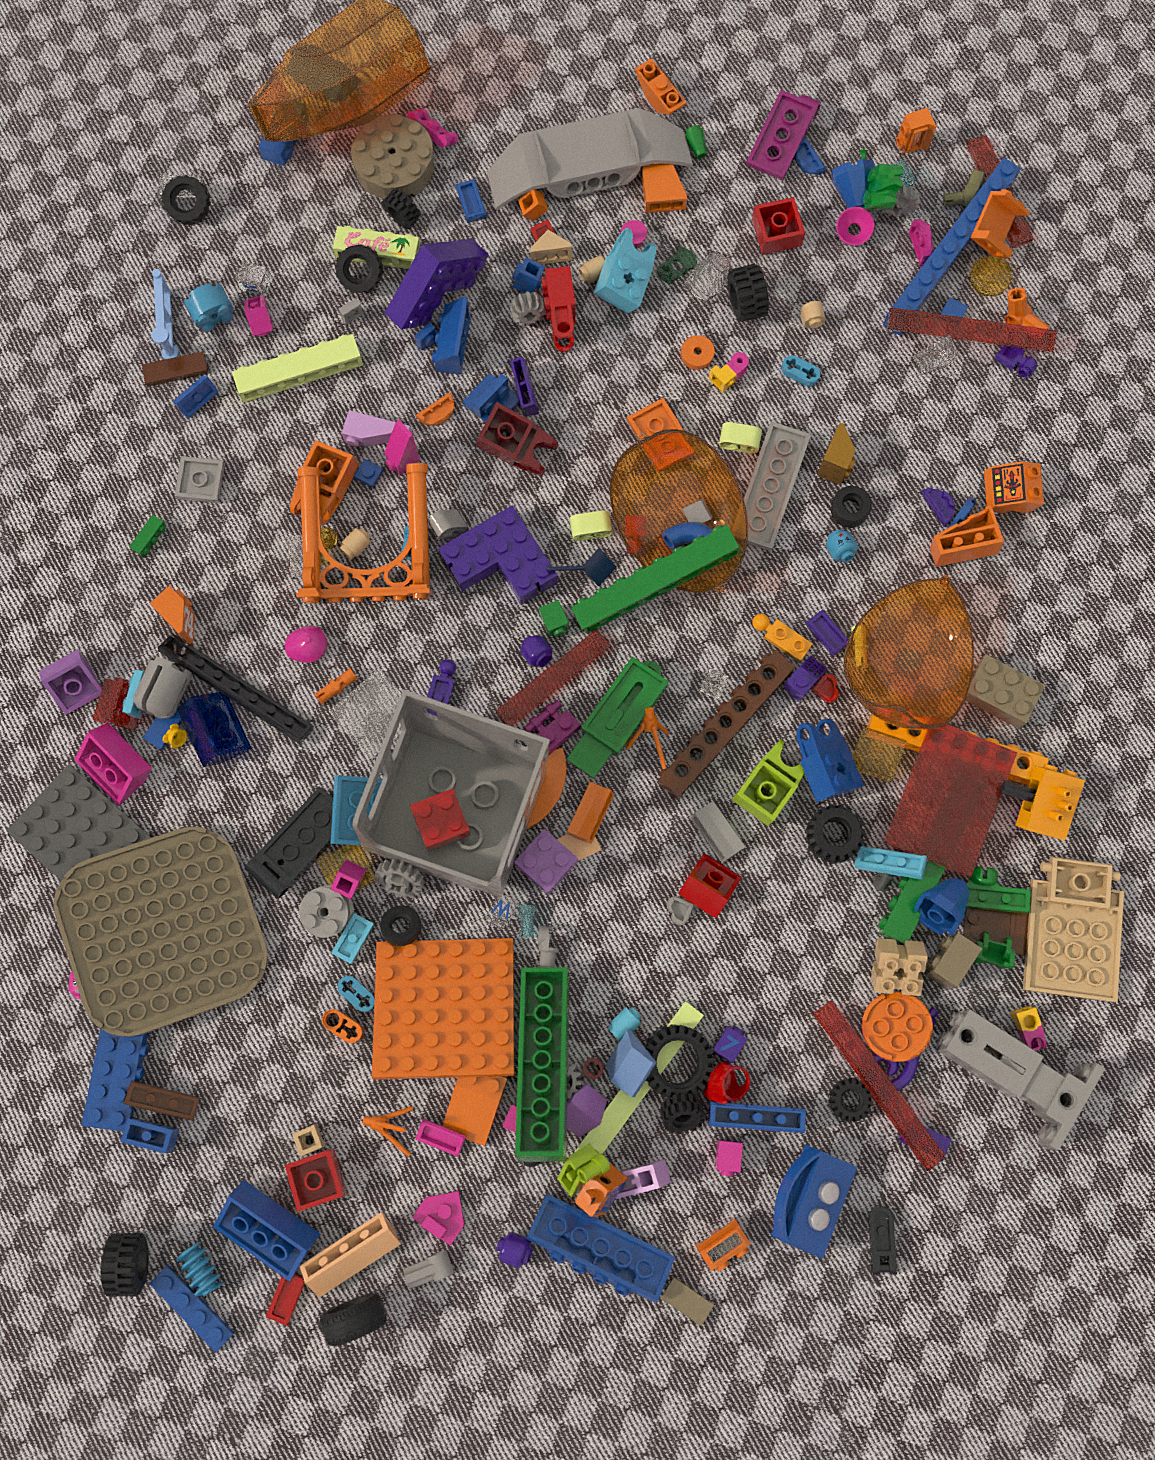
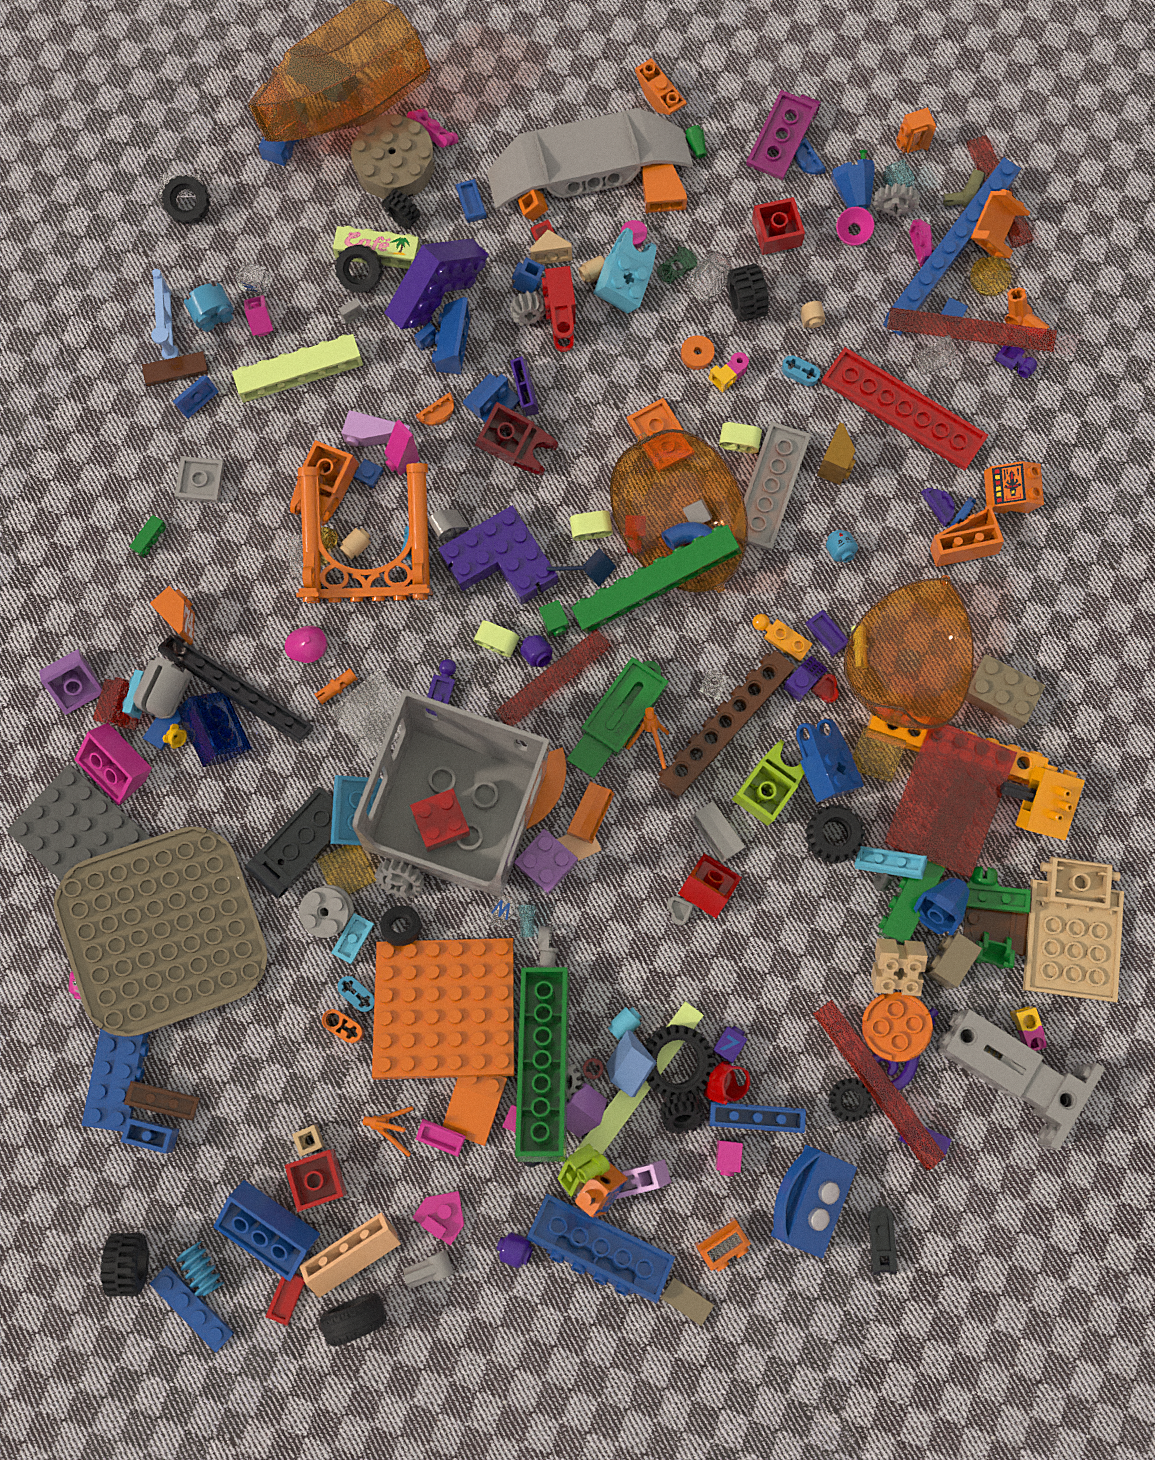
(348, 879): dark pink brick -> none
(496, 638): none -> yellowish green beam
(558, 730): magenta plate -> none
(854, 494): black tyre -> none
(883, 187): green plate -> none
(904, 408): none -> red plate

